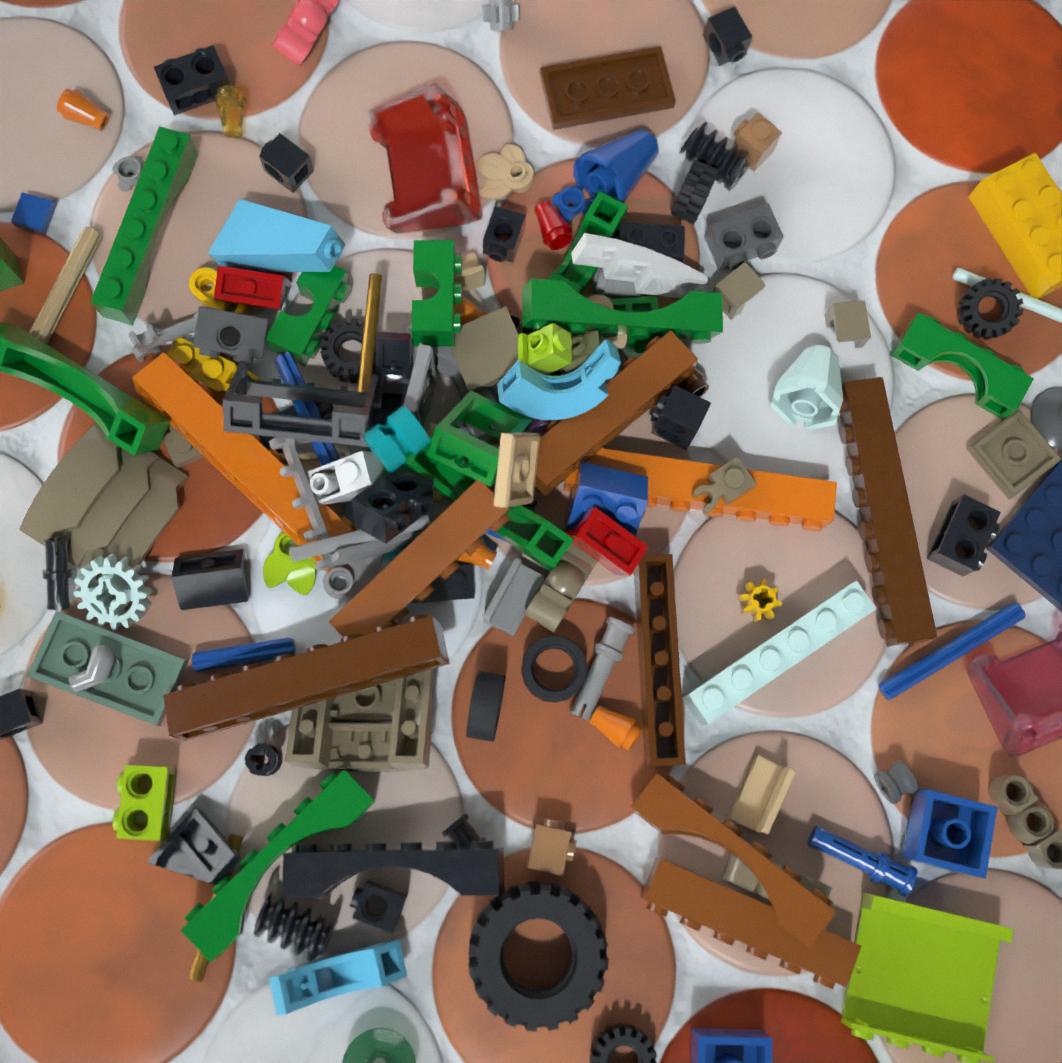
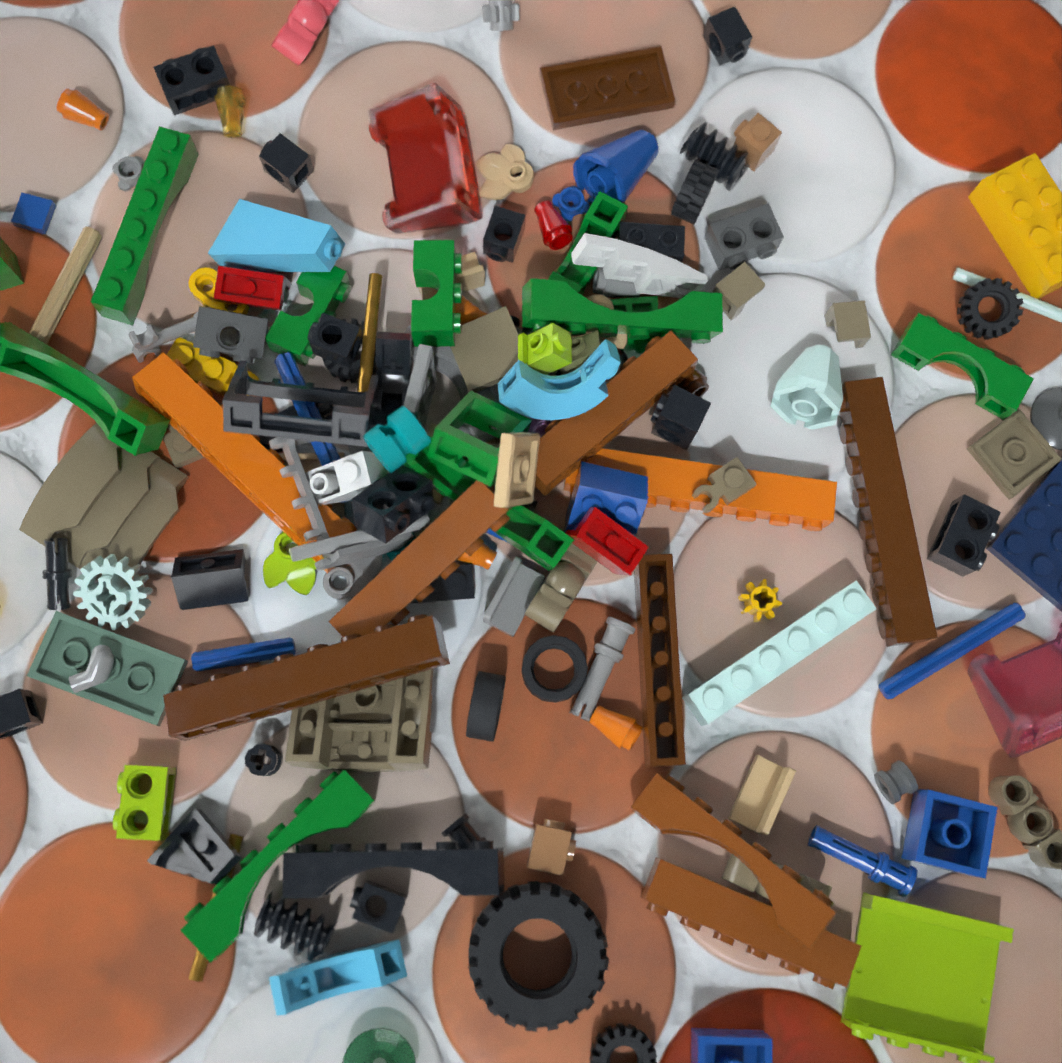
(341, 352): none -> black brick

